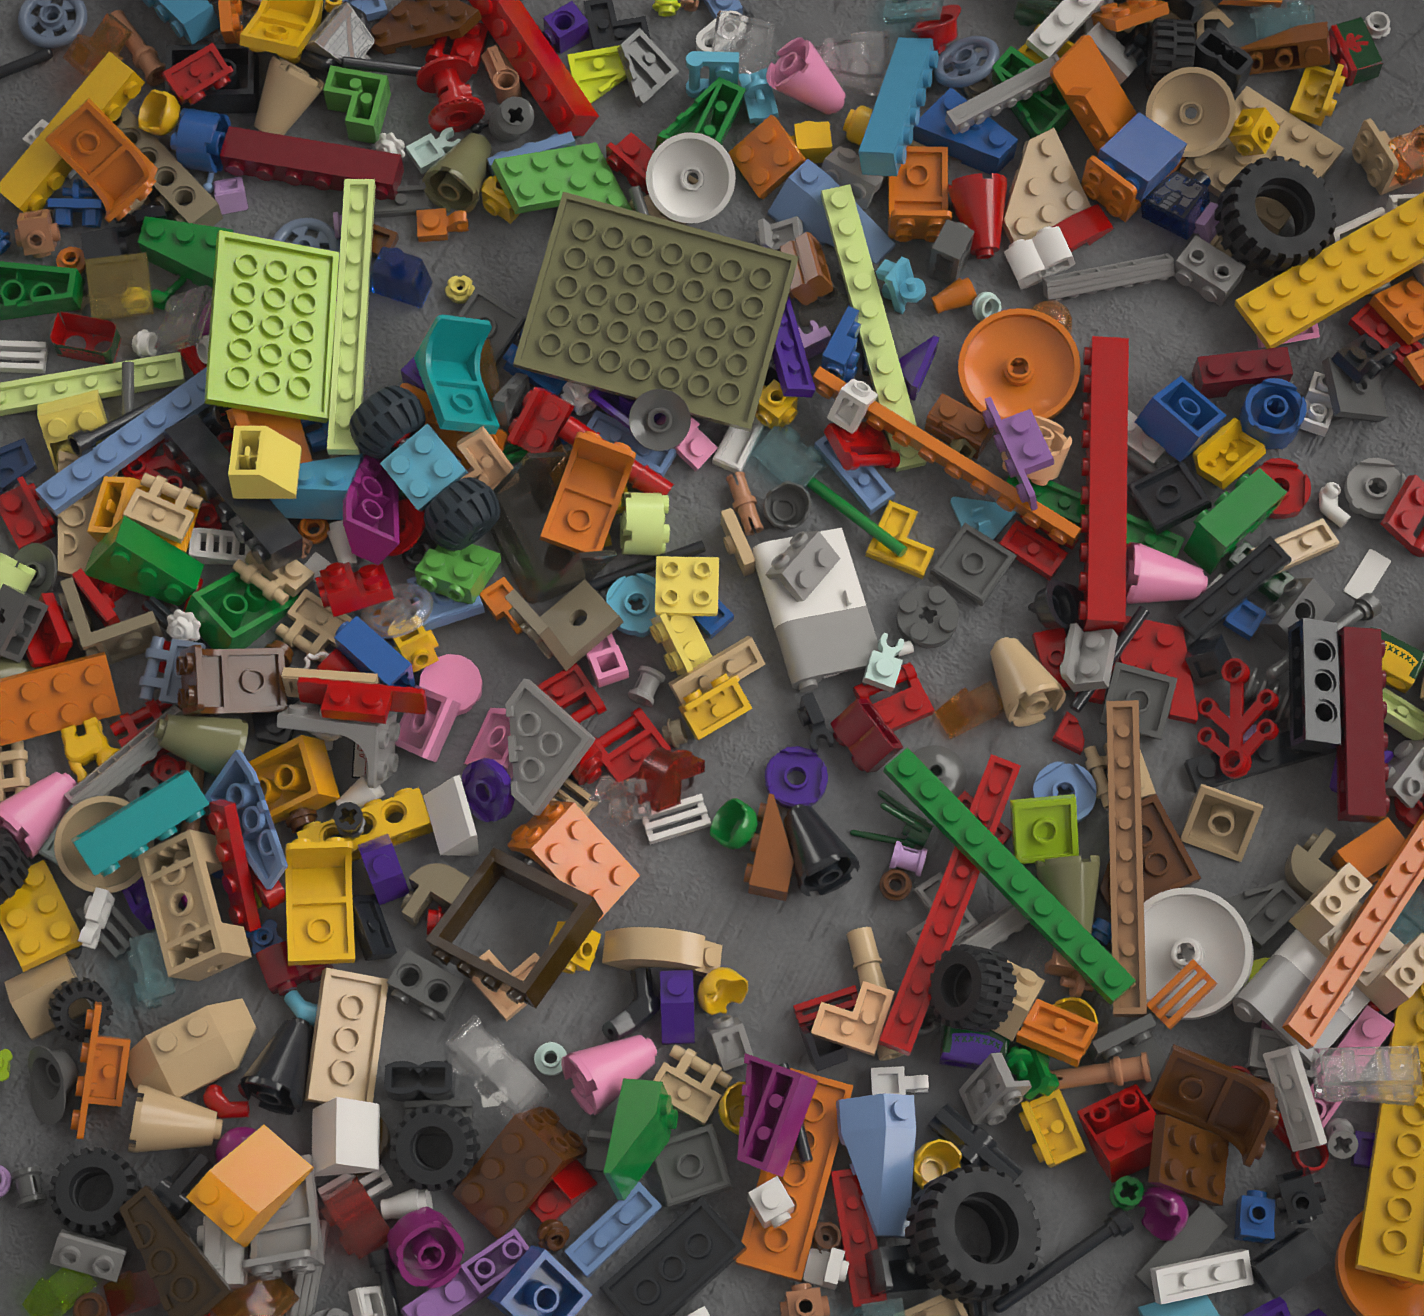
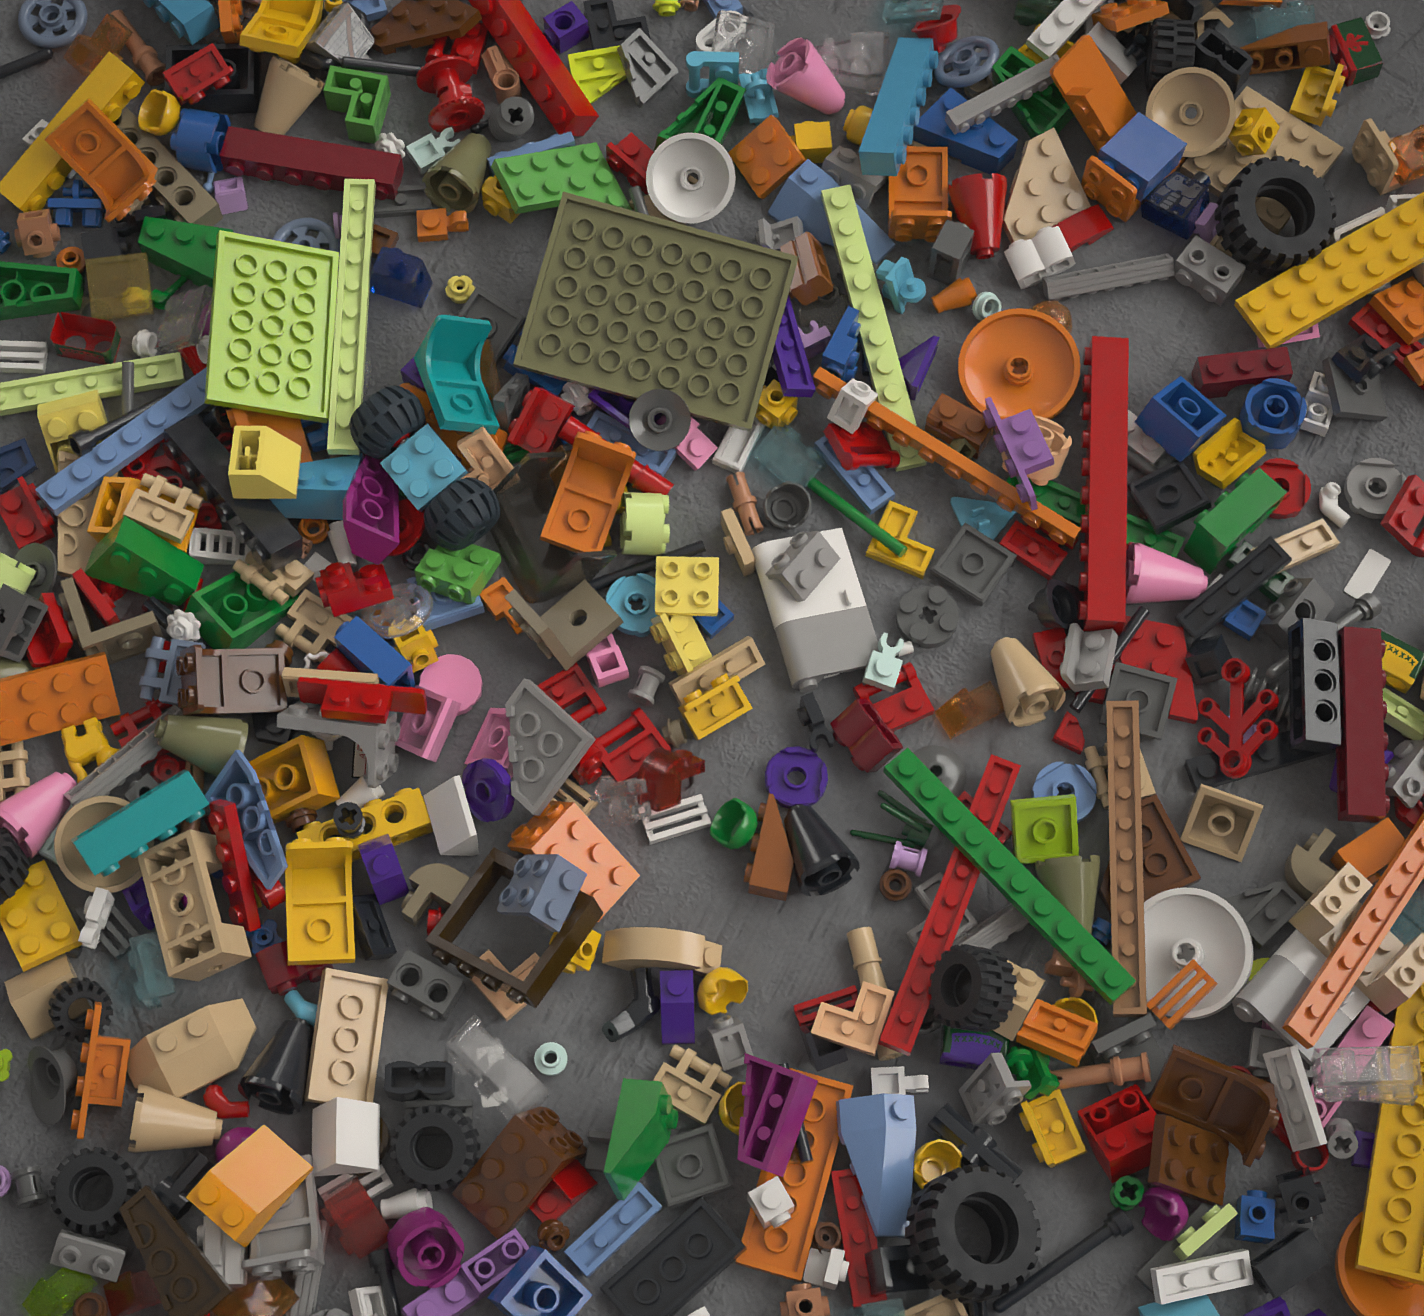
(542, 889): none -> sand blue bracket
(601, 1069): bright pink cone -> none
(1214, 1221): none -> yellowish green plate

